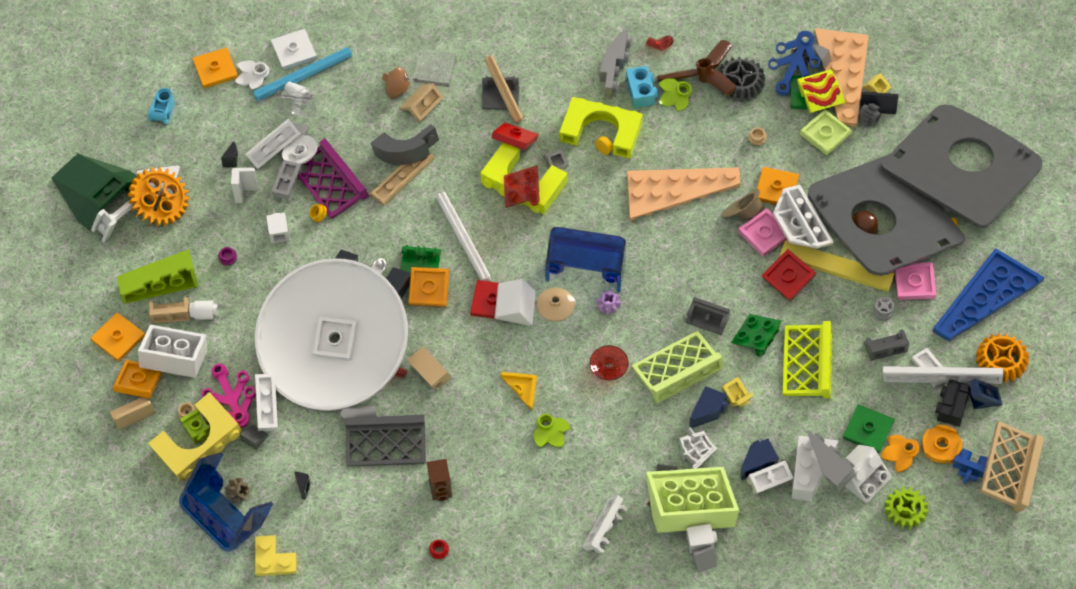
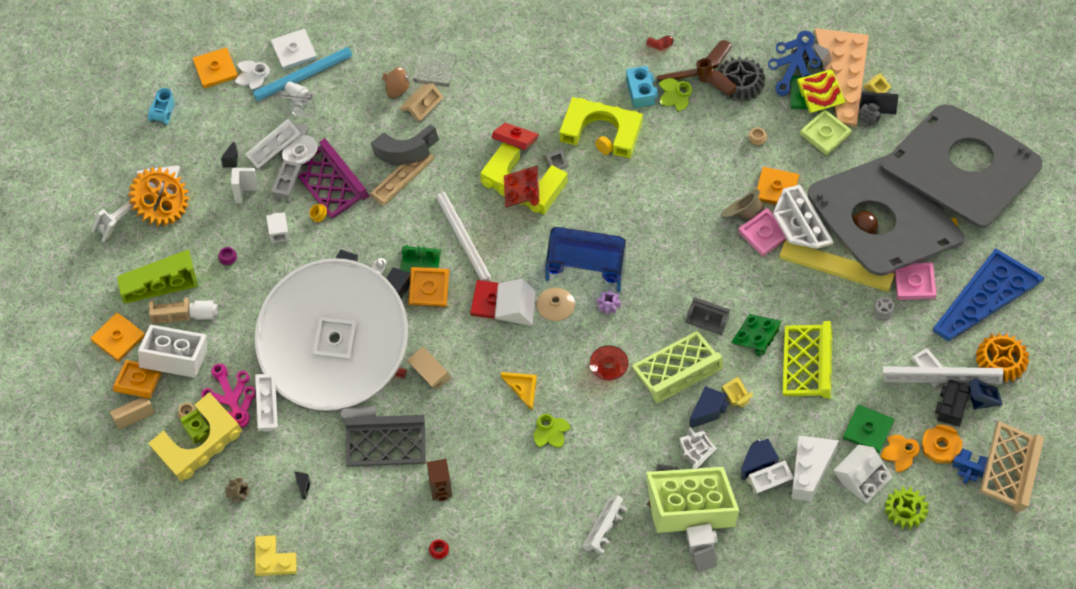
(90, 186): dark green wedge -> none
(213, 511): clear blue windscreen -> none
(253, 437): dark grey slope -> none
(491, 96): dark grey hinge -> none
(503, 89): tan axle -> none
(613, 61): light grey slope -> none
(665, 189): light nougat wing -> none
(788, 275): red plate -> none
(833, 467): light grey slope -> none
(887, 346): dark grey hinge -> none

